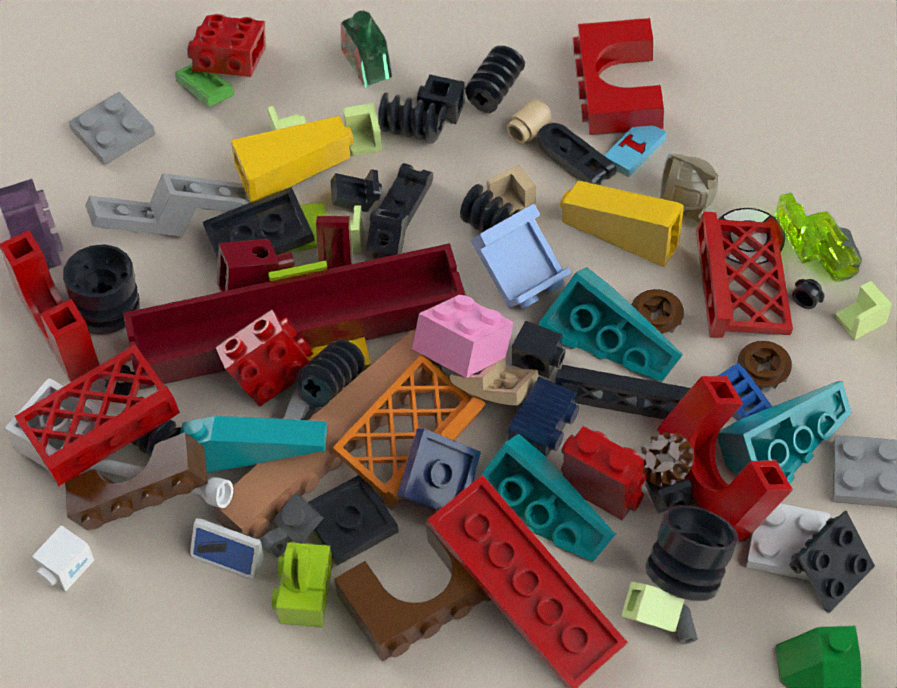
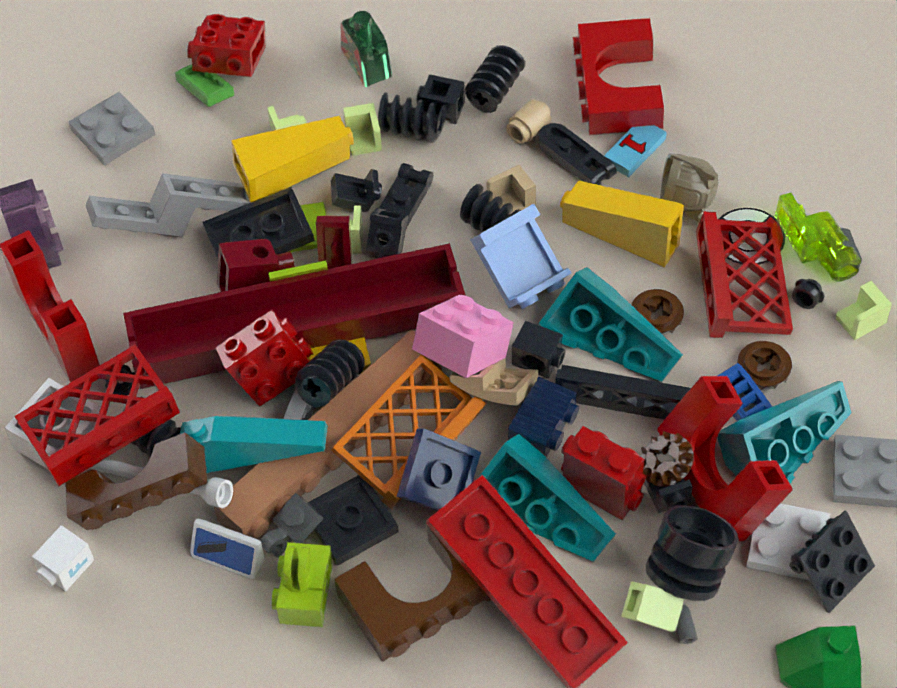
(102, 286): black wheel -> none

